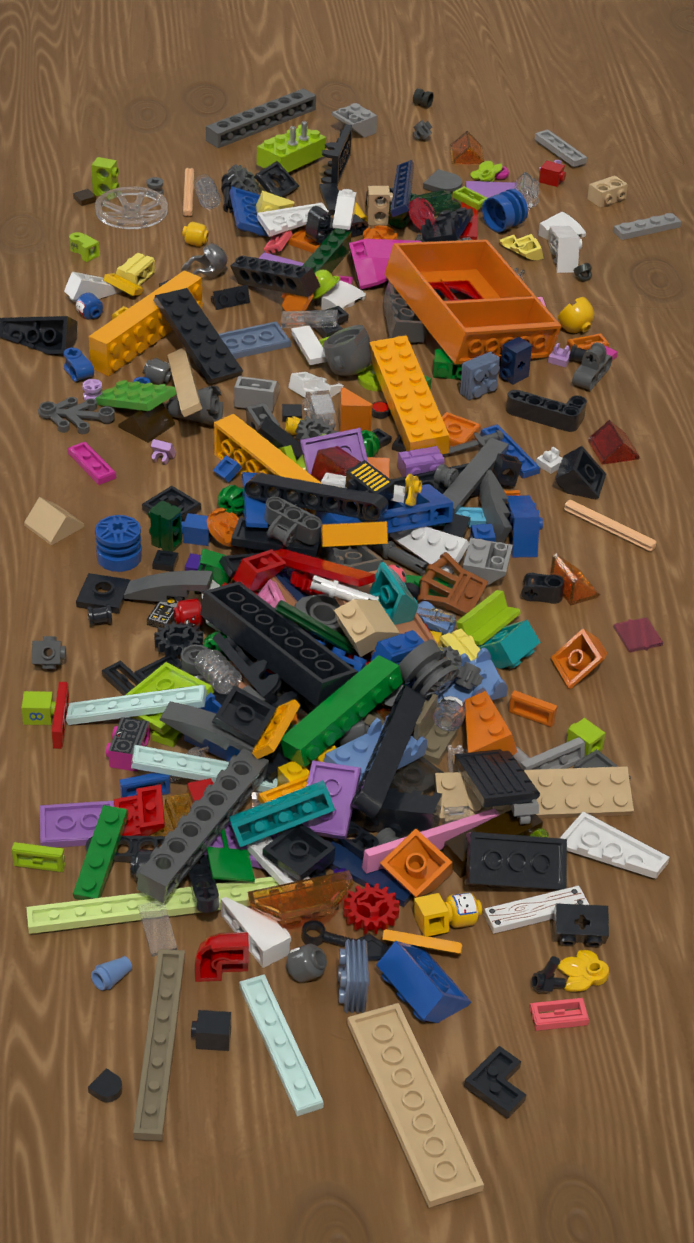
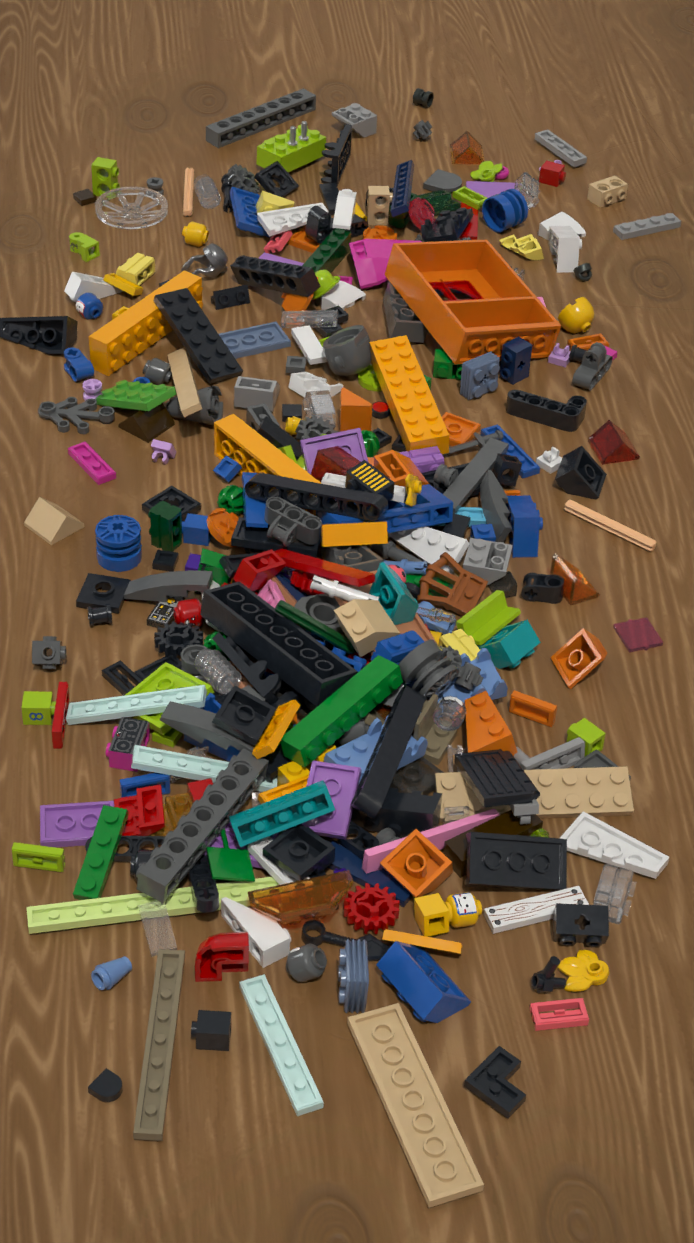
(295, 364): none -> dark grey plate
(397, 467): none -> orange slope
(410, 567): none -> medium blue pin
(506, 584): none -> clear smoke slope
(613, 891): none -> clear brick

